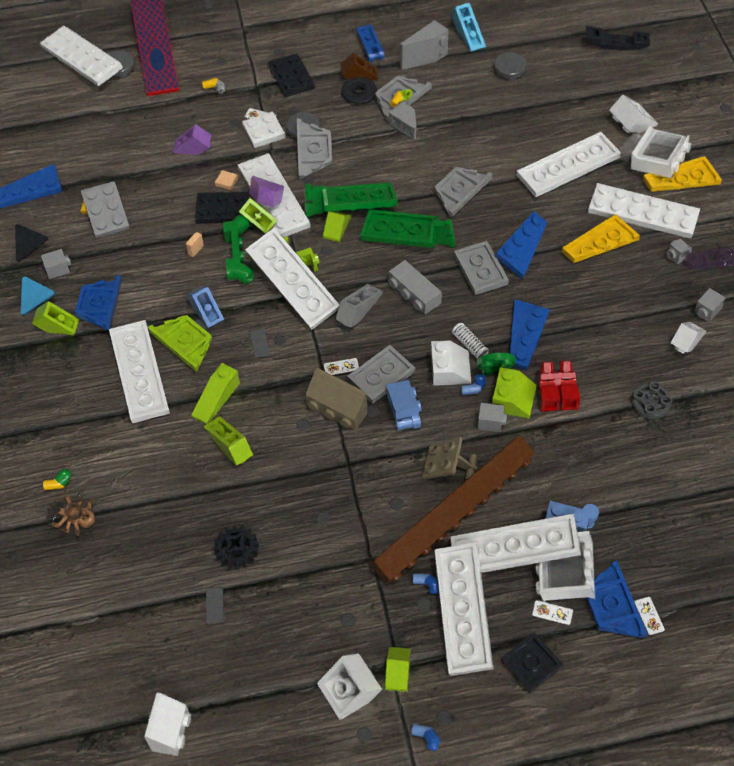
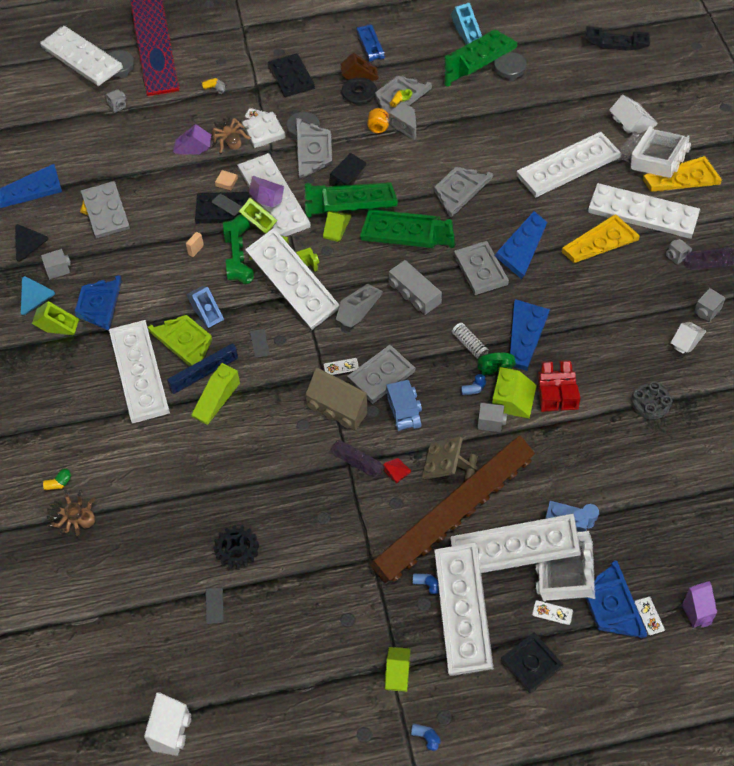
(116, 100): none -> light grey plate
(202, 368): none -> dark blue tile
(227, 204): none -> dark grey sticker
(229, 134): none -> medium nougat animal
(229, 440): lime slope -> none
(346, 170): none -> black panel
(349, 685): white slope -> none
(357, 458): none -> clear purple beam
(378, 120): none -> light orange head
(396, 470): none -> red slope
(424, 46): light grey slope -> none
(449, 364): white slope -> none
(477, 55): none -> green hinge
(700, 605): none -> medium lavender slope

